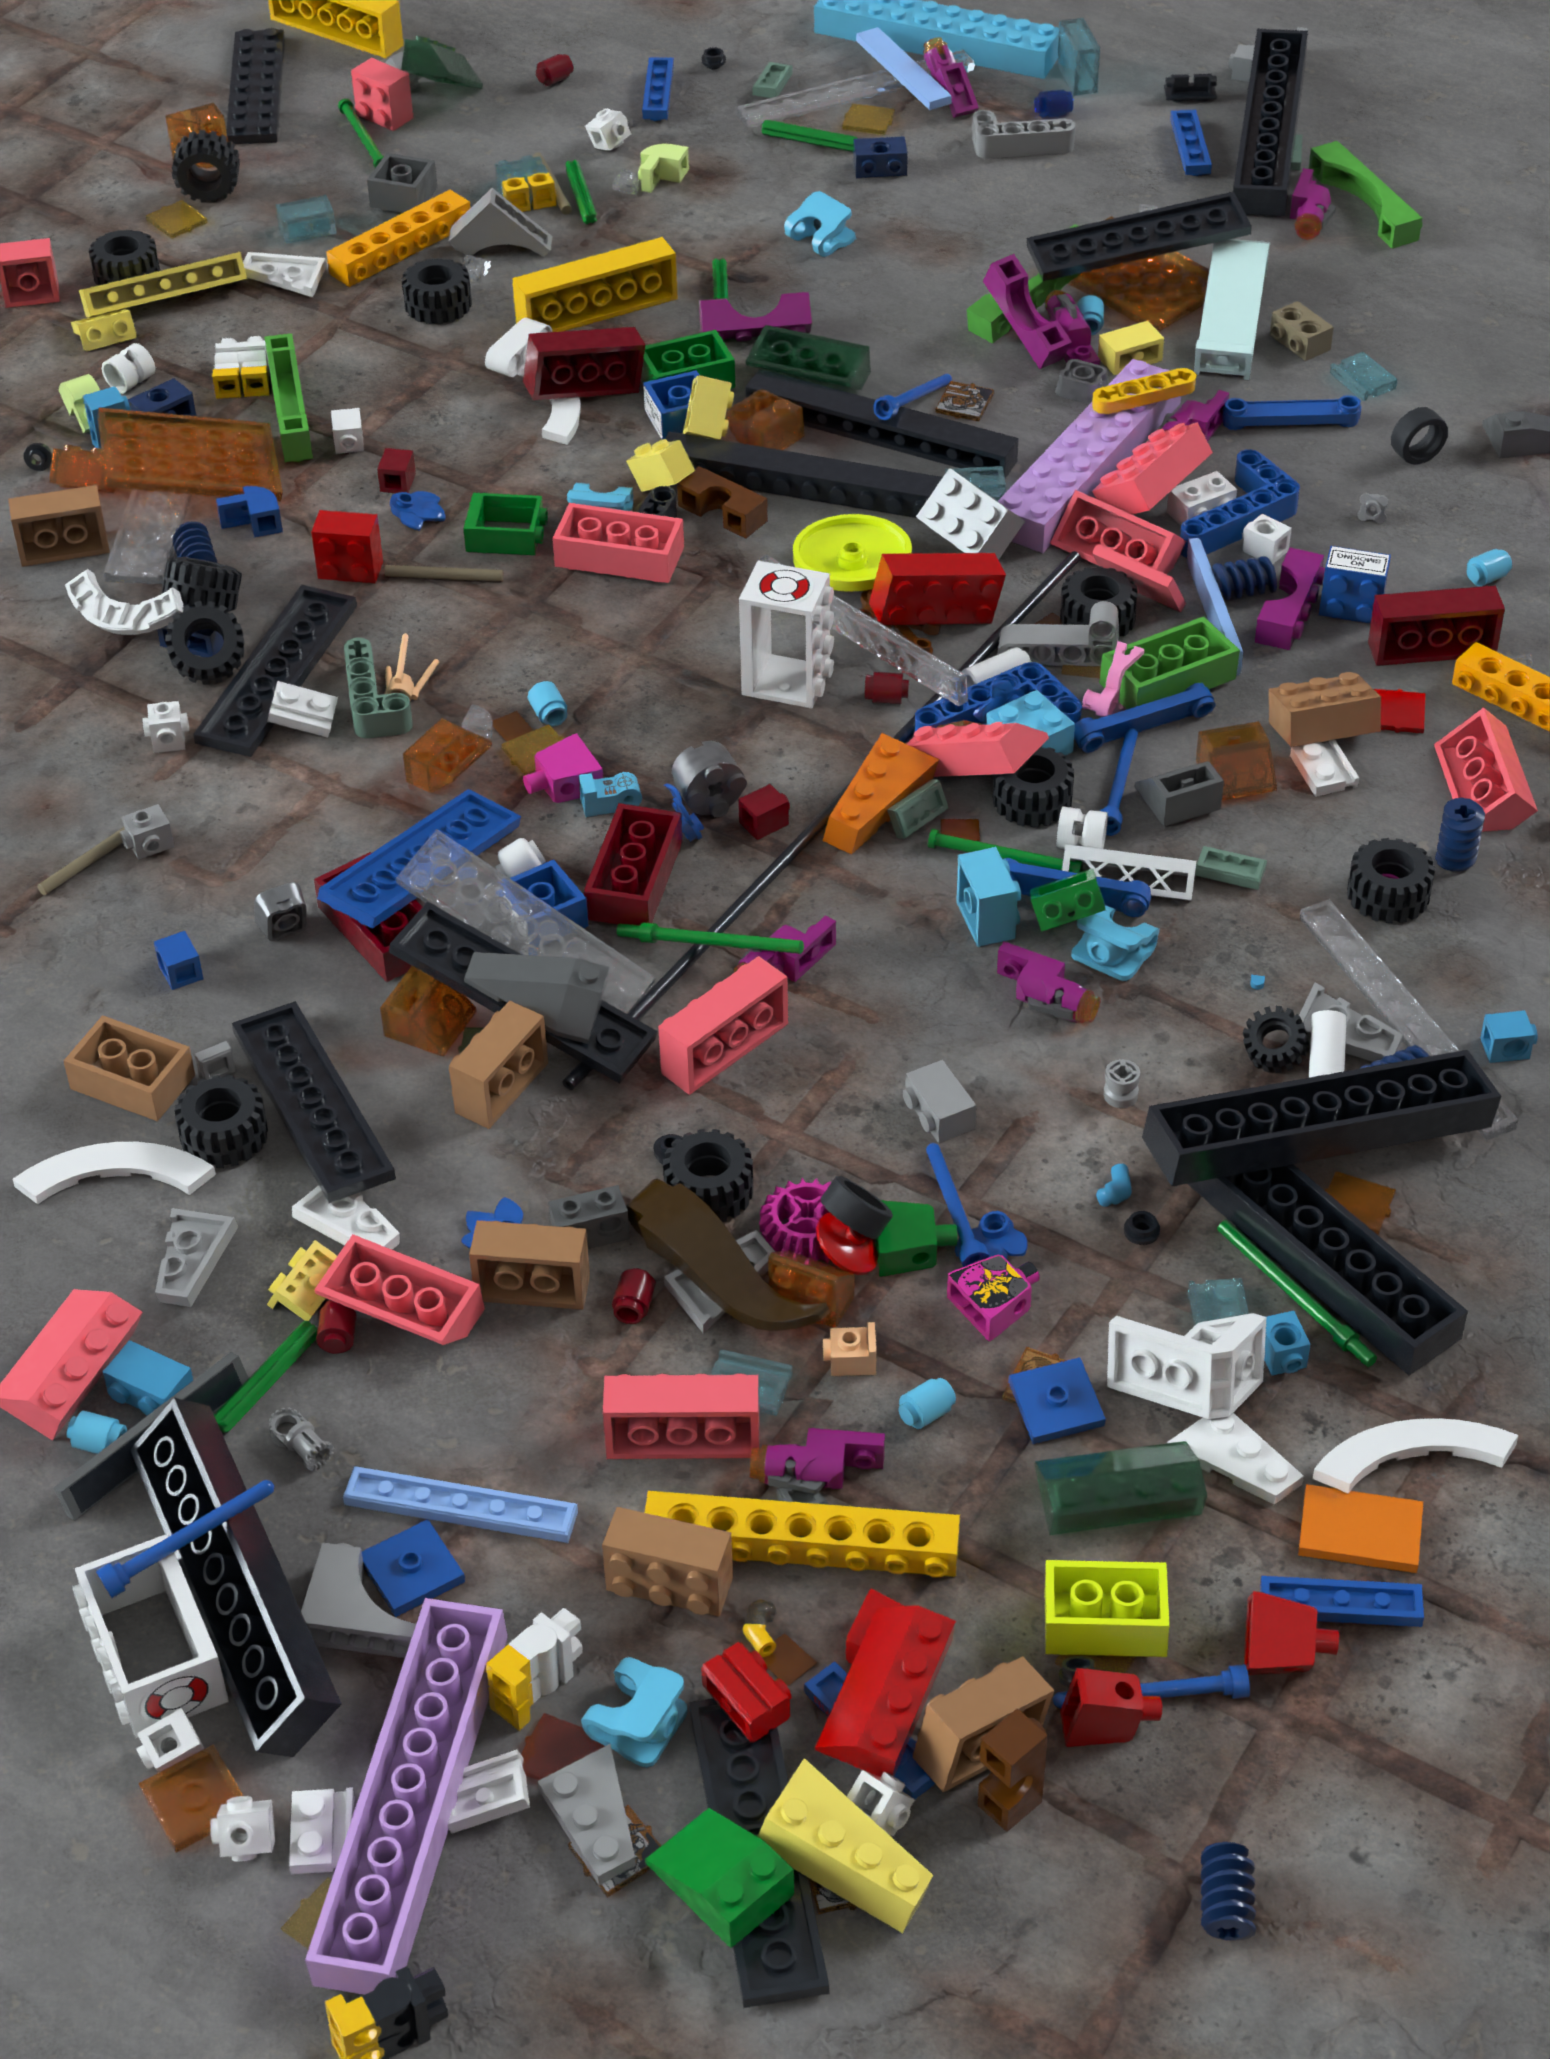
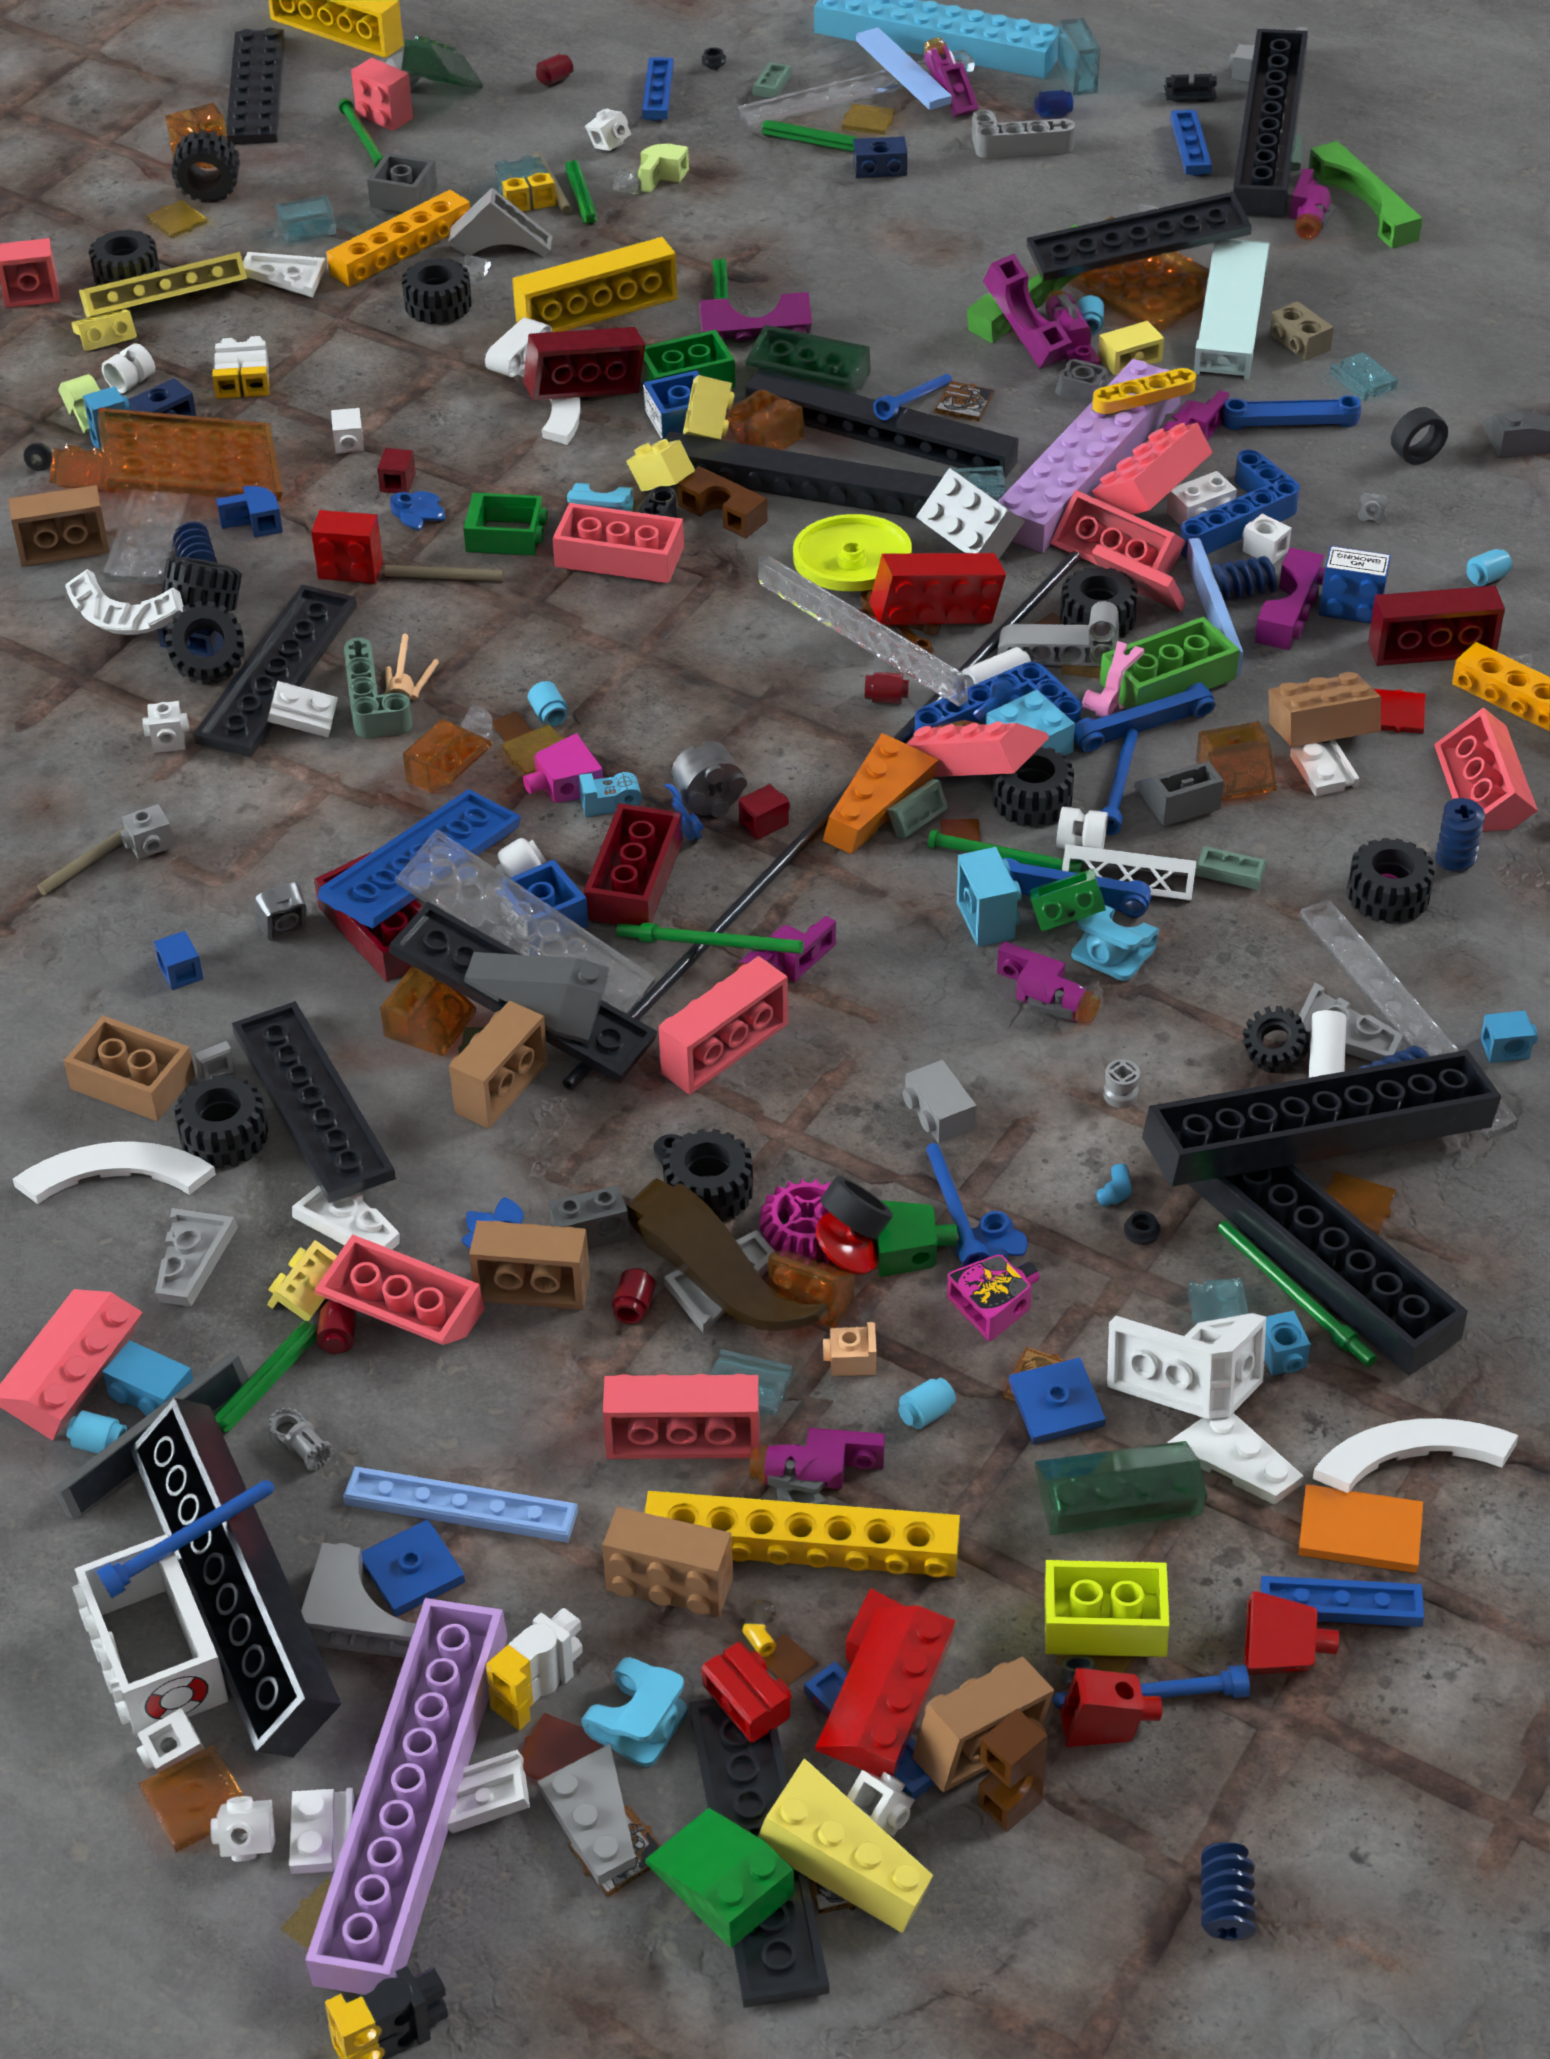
(288, 398): bright green arch -> none
(794, 592): white hose -> none
(825, 220): medium azure piece -> none
(1257, 982): dark azure piece -> none

